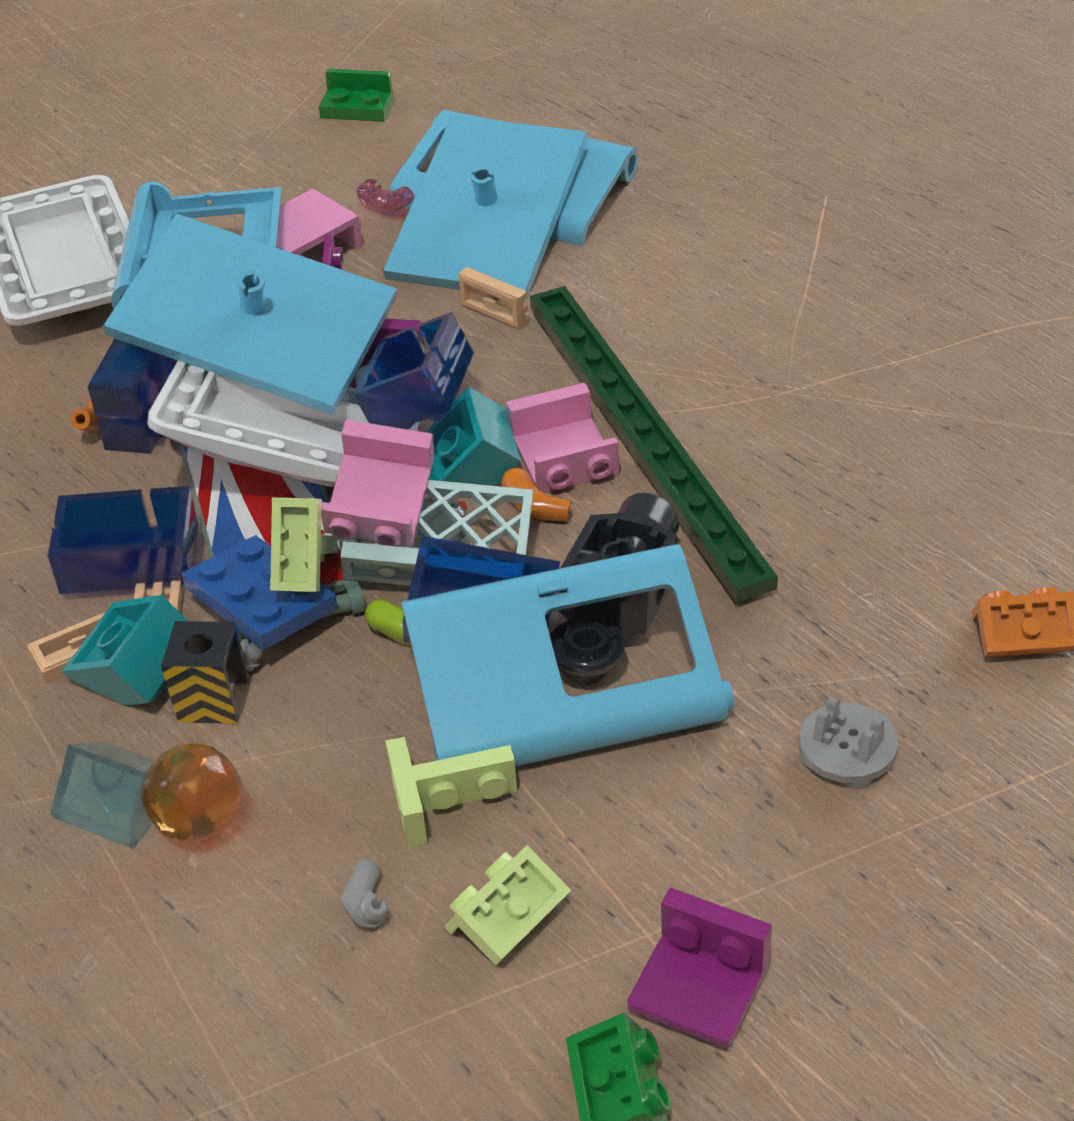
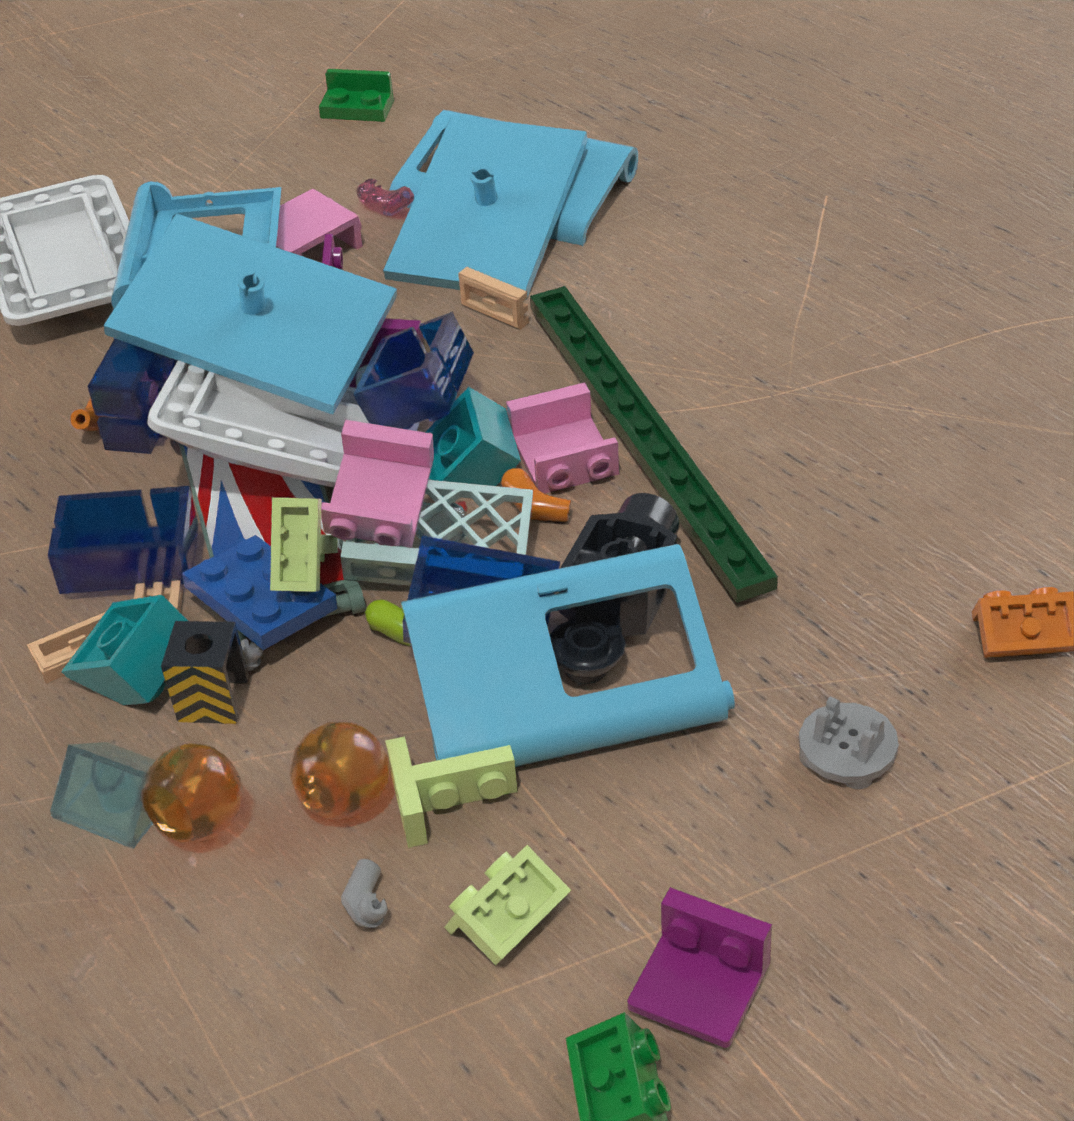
(339, 770): none -> clear orange helmet

